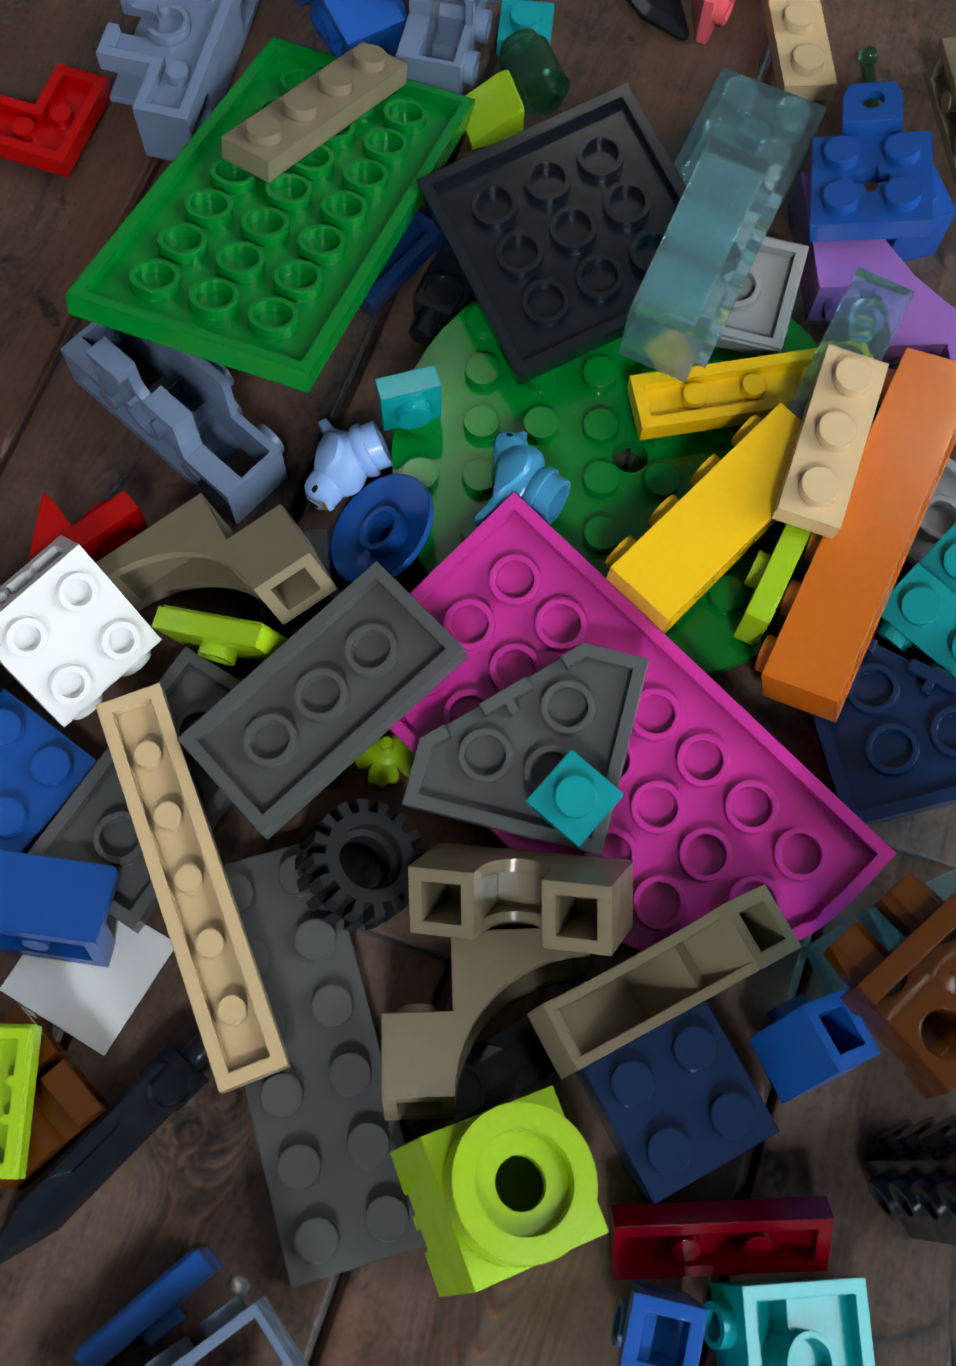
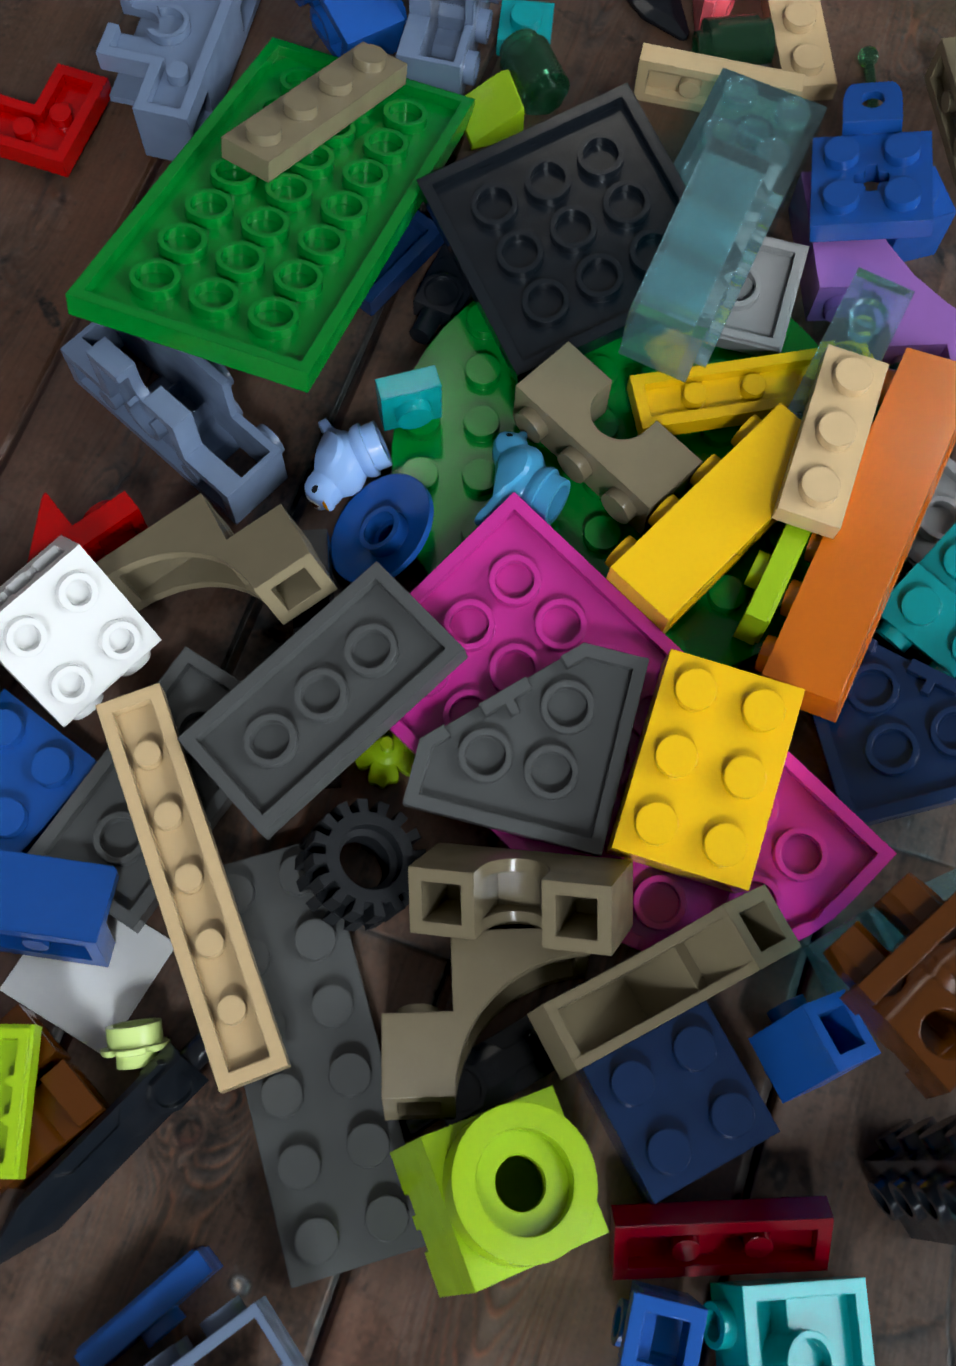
(134, 1042): none -> yellowish green plate
(218, 636): lime plate -> none
(574, 798): teal plate -> none
(629, 475): none -> dark tan arch
(686, 78): none -> tan plate
(706, 772): none -> yellow brick
(736, 38): none -> clear green brick

